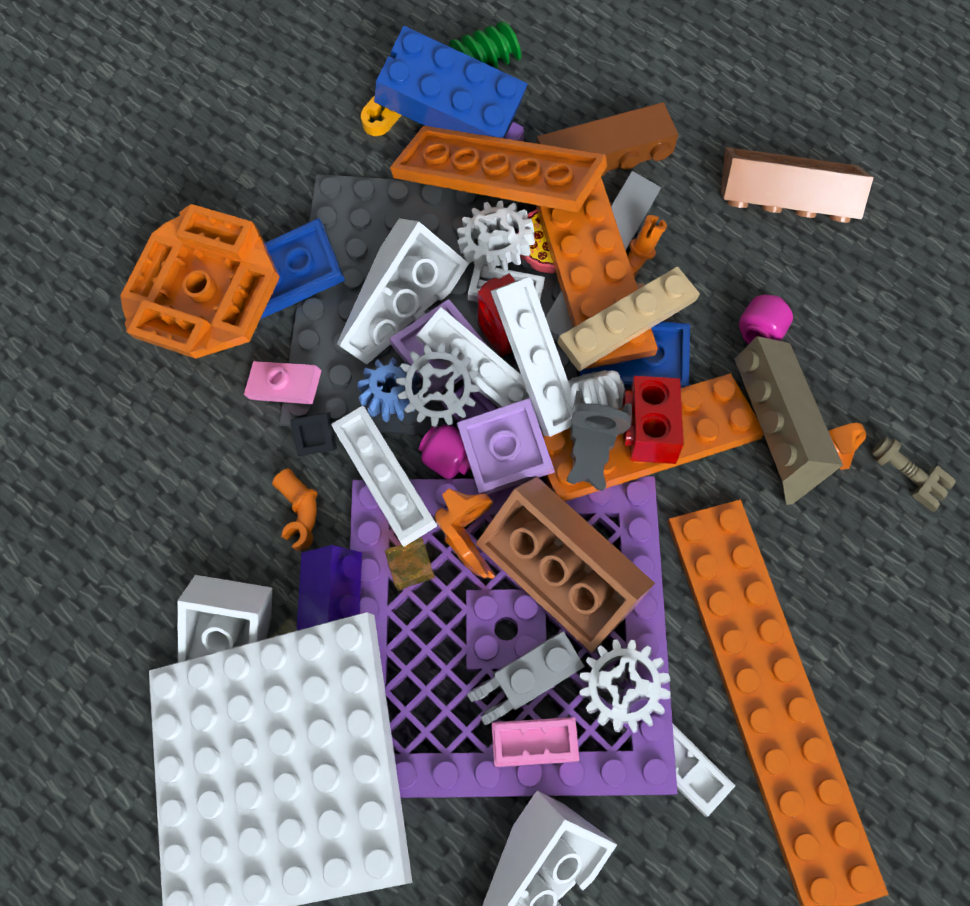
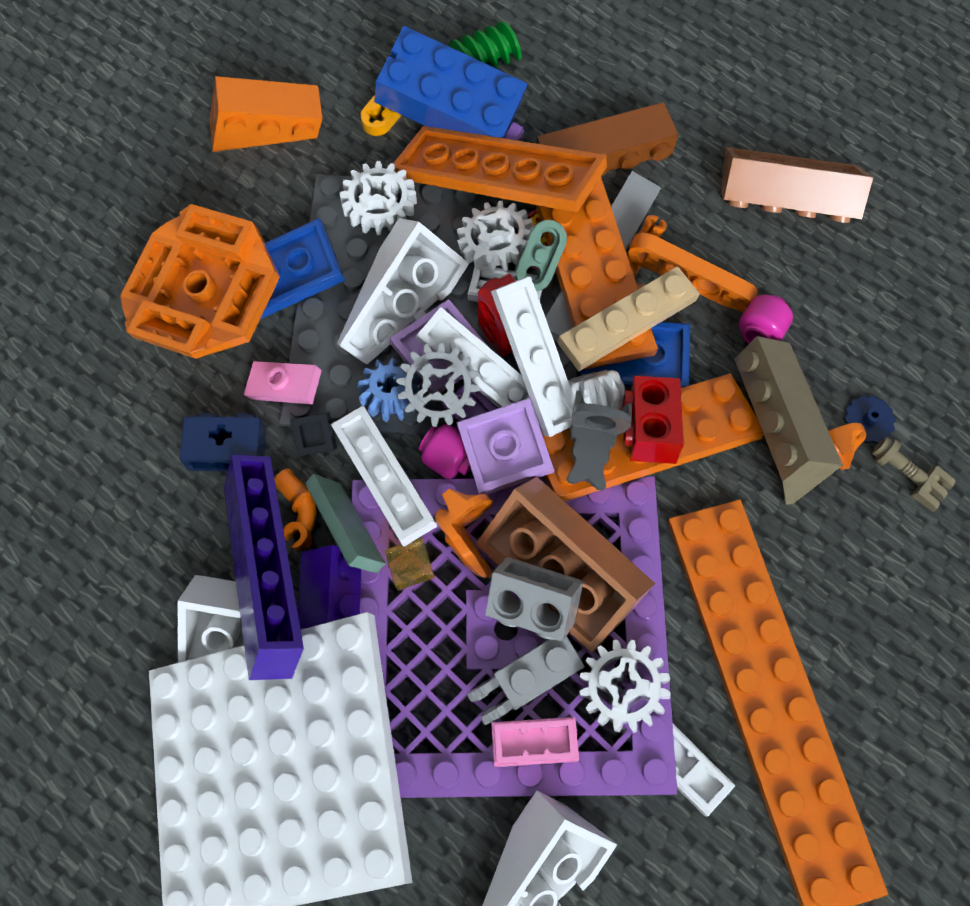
(203, 433): none -> dark blue brick
(262, 113): none -> orange wedge
(262, 570): none -> dark purple brick
(345, 524): none -> sand green tile
(378, 197): none -> white gear
(535, 589): none -> light grey brick
(540, 256): none -> sand green plate
(706, 278): none -> orange beam
(873, 415): none -> dark blue piece

